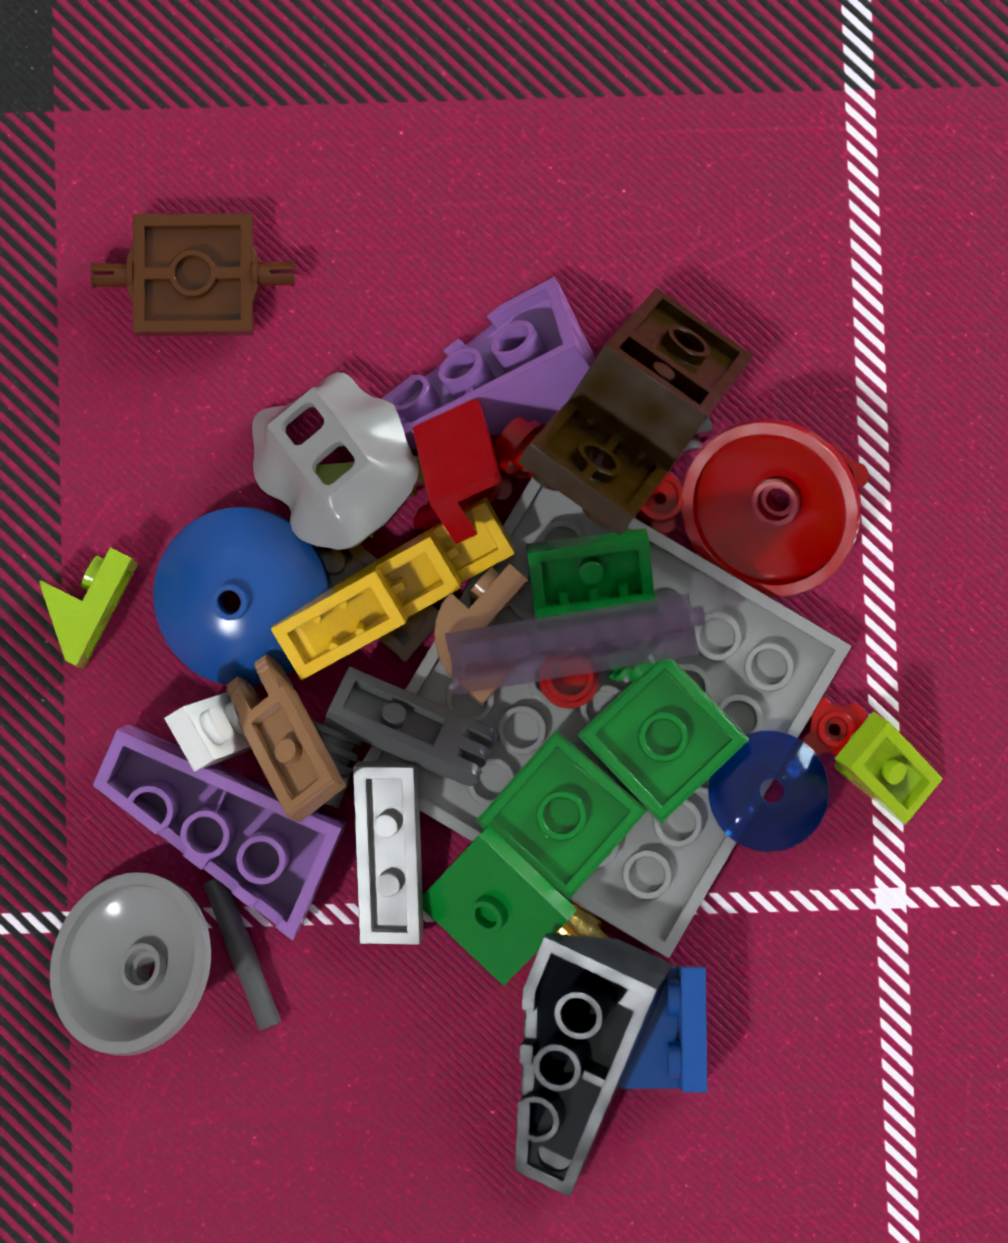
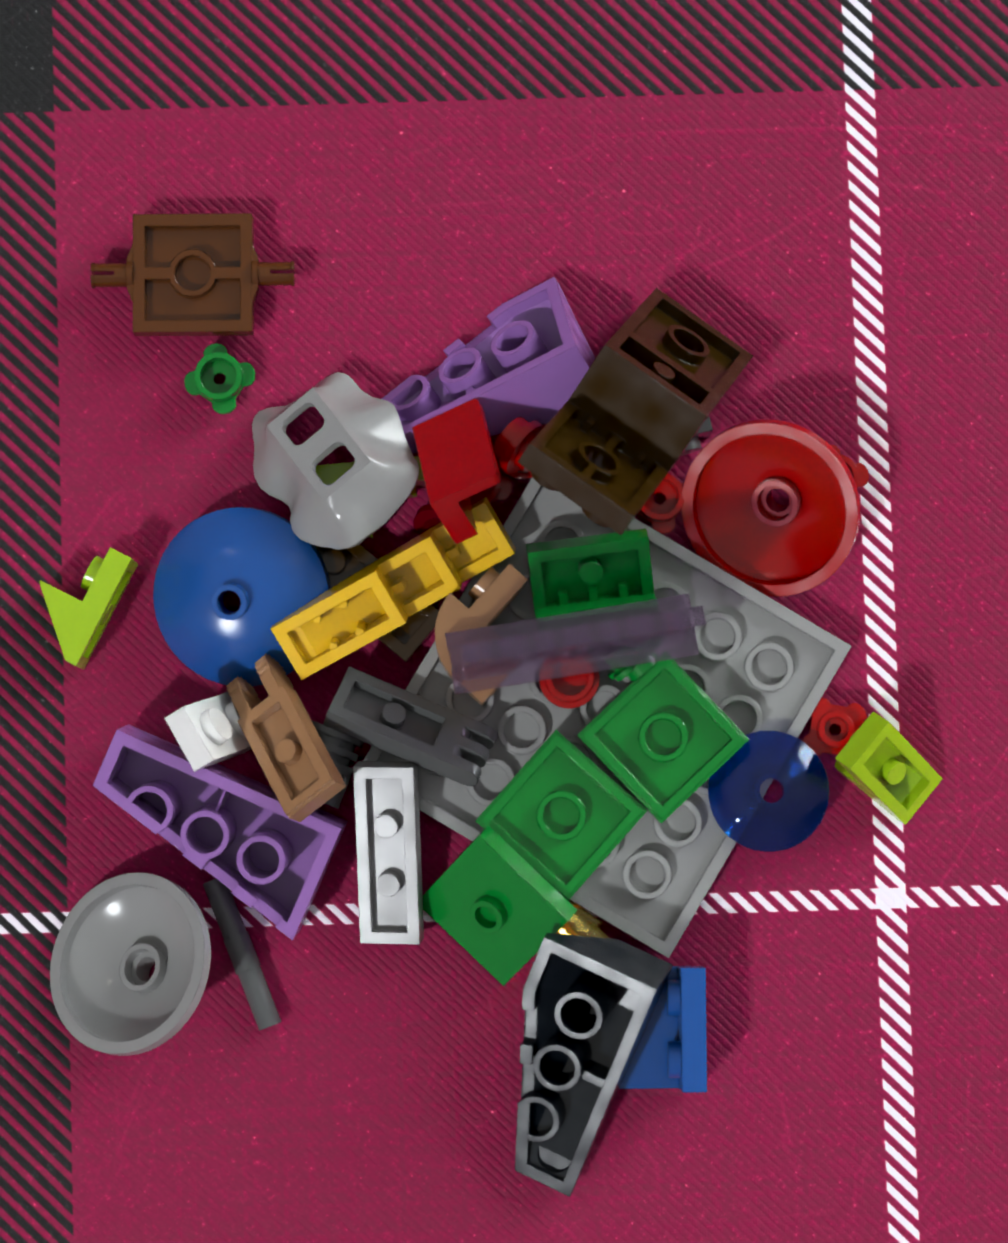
(218, 361): none -> green plate

